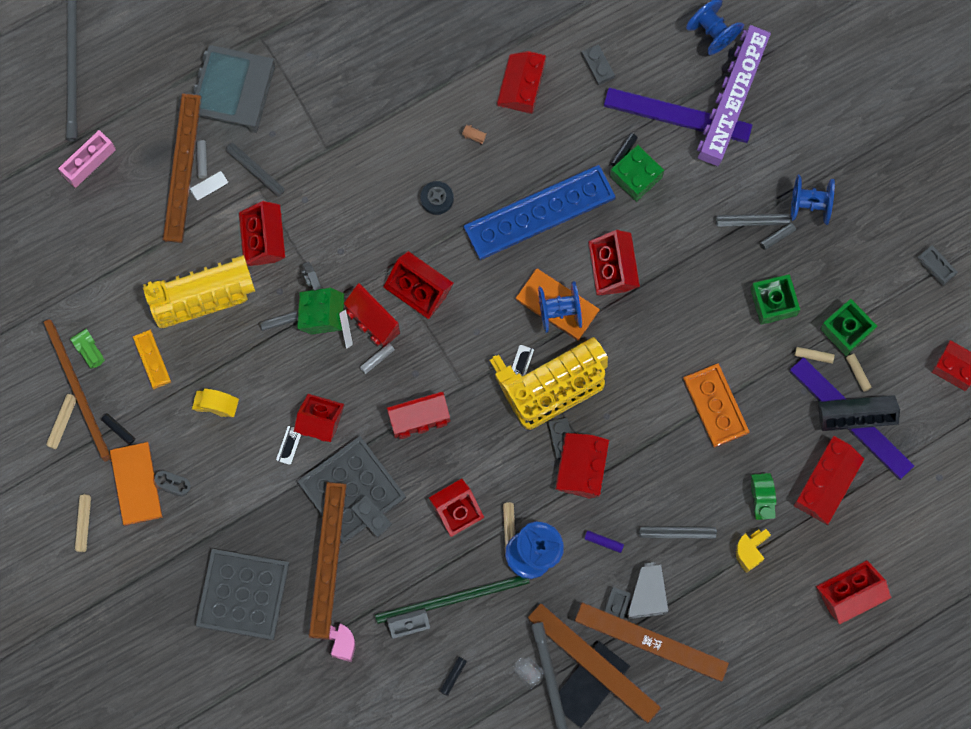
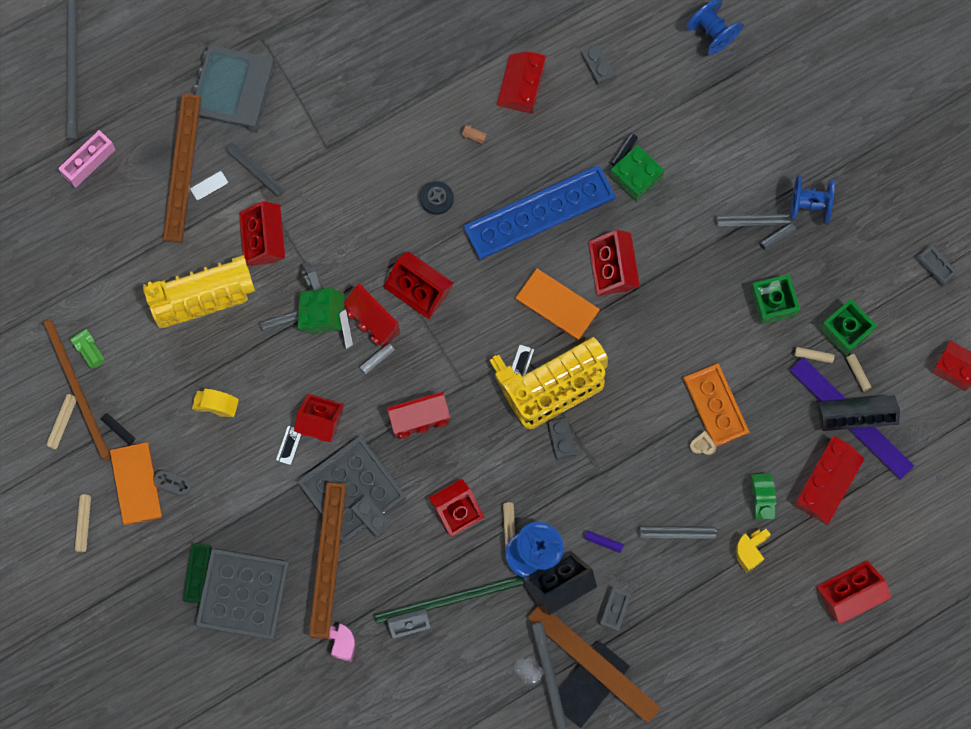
(152, 359): light orange tile -> none
(196, 572): none -> dark green tile
(201, 159): light grey piece -> none
(453, 676): black piece -> none
(560, 307): blue piece -> none
(561, 584): none -> black slope
(582, 465): red slope -> none
(649, 594): light grey slope -> none
(651, 642): dark orange tile -> none
(669, 113): dark purple tile -> none
(703, 444): none -> tan tile
(733, 96): medium lavender brick -> none

